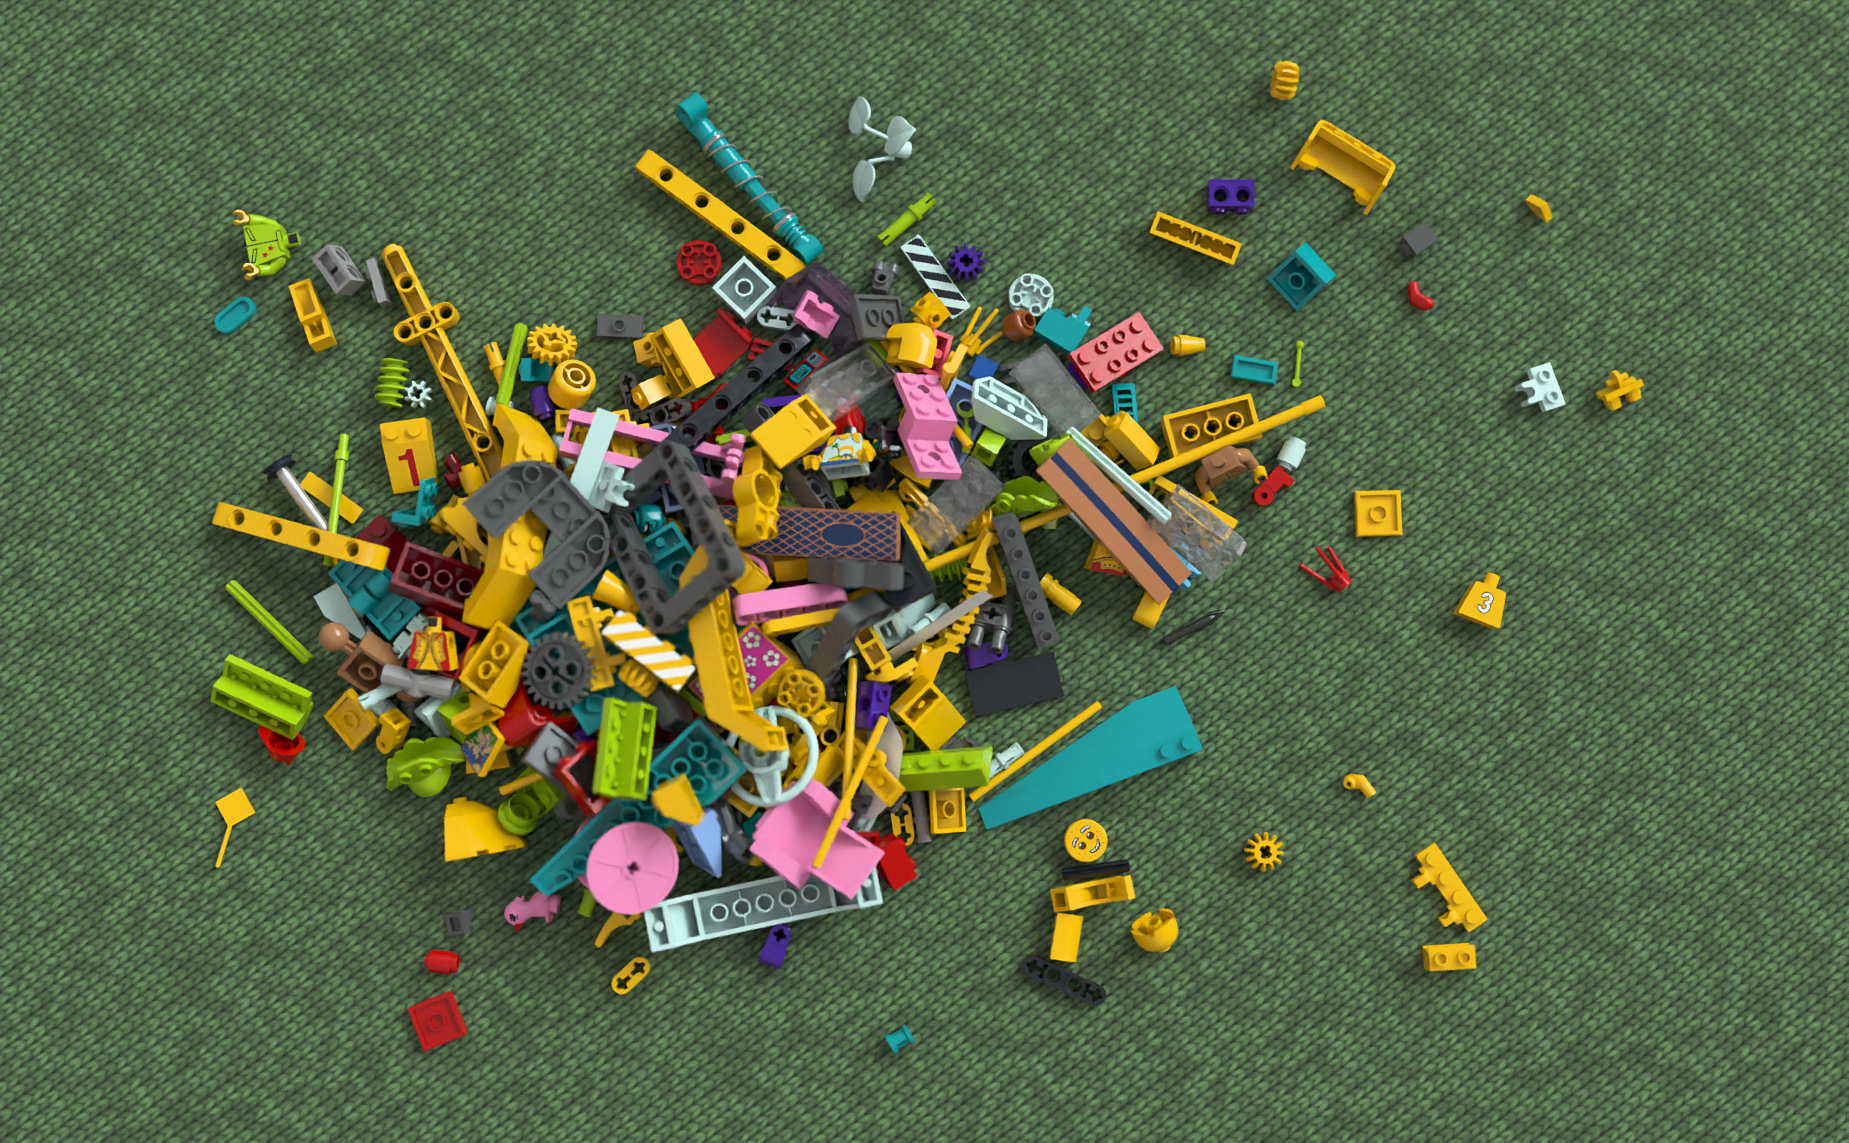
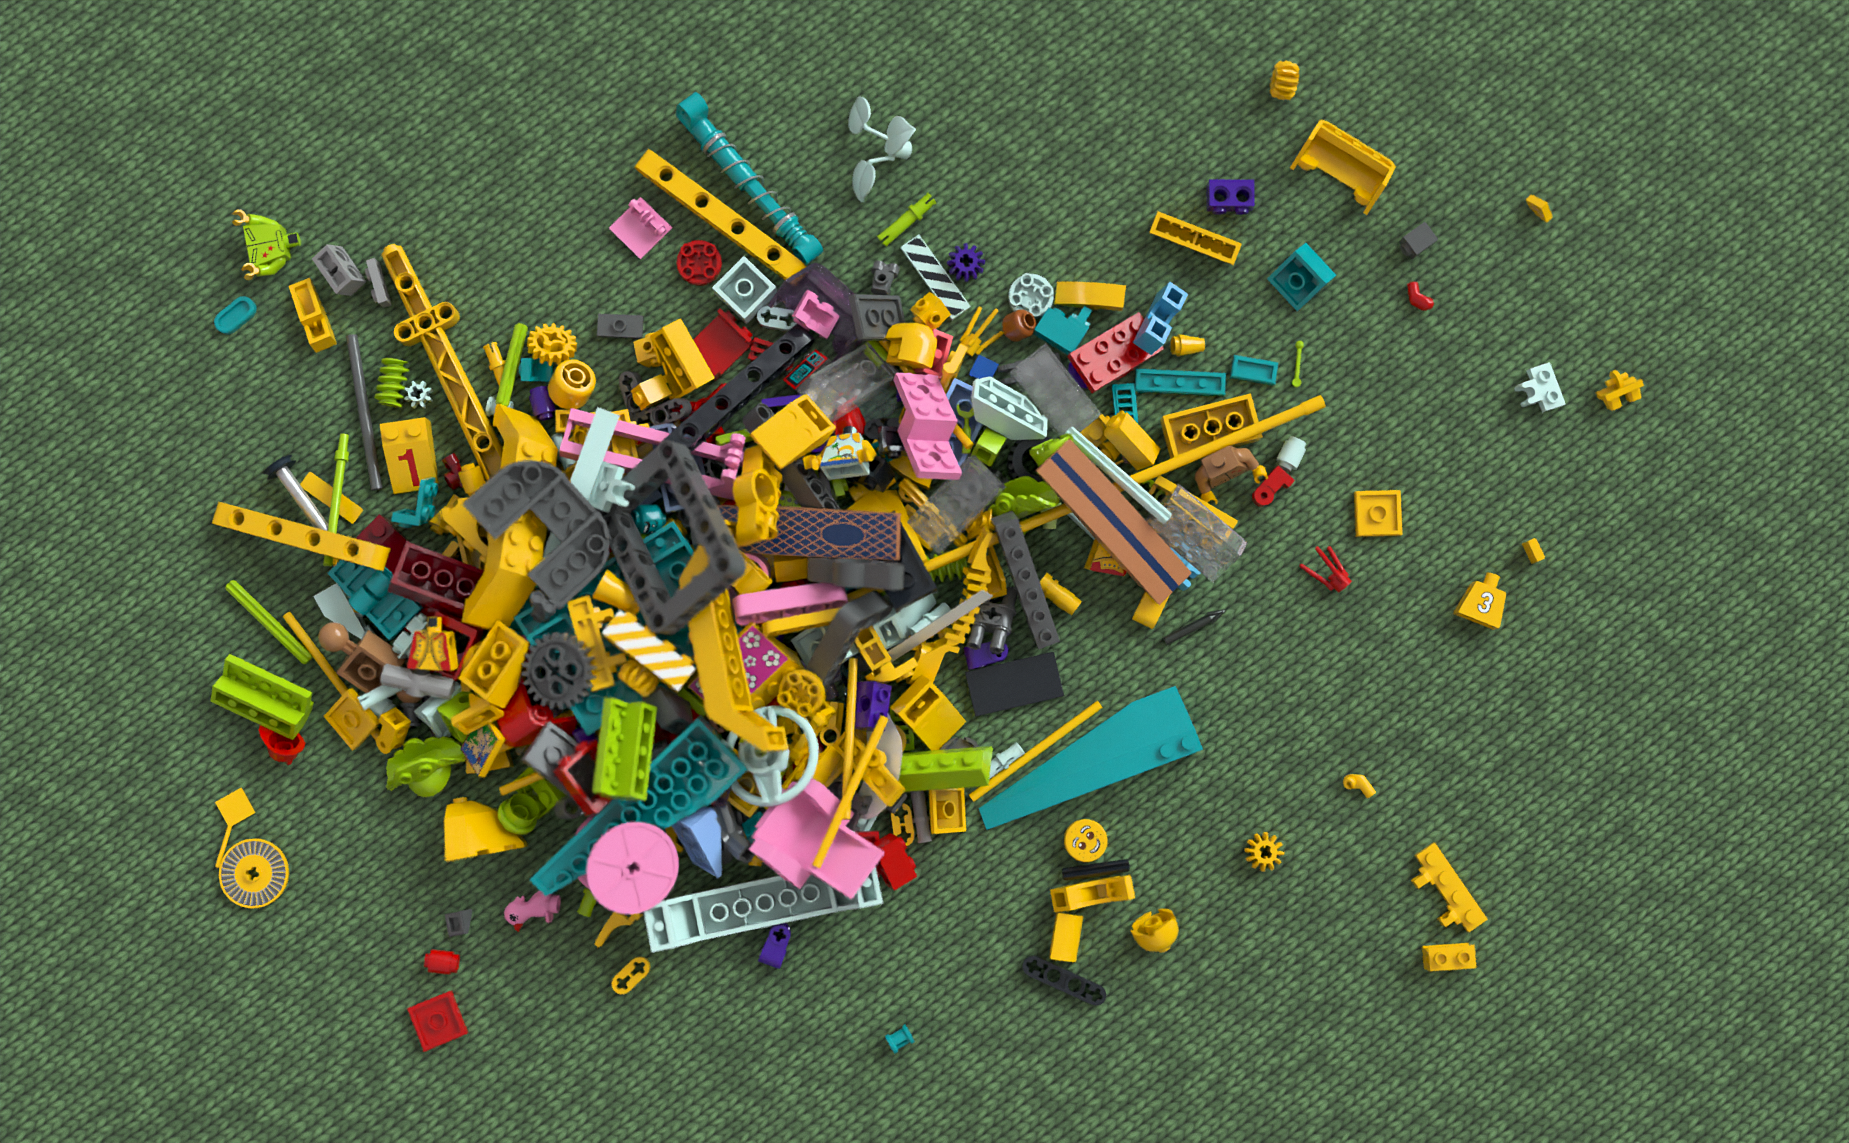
(260, 890): none -> piece
(319, 658): none -> yellow piece
(364, 412): none -> dark grey piece
(640, 227): none -> bright pink hinge
(678, 800): yellow slope -> none
(1090, 295): none -> yellow slope
(1156, 323): none -> dark azure arch
(1180, 382): none -> teal tile
(1533, 550): none -> yellow tile

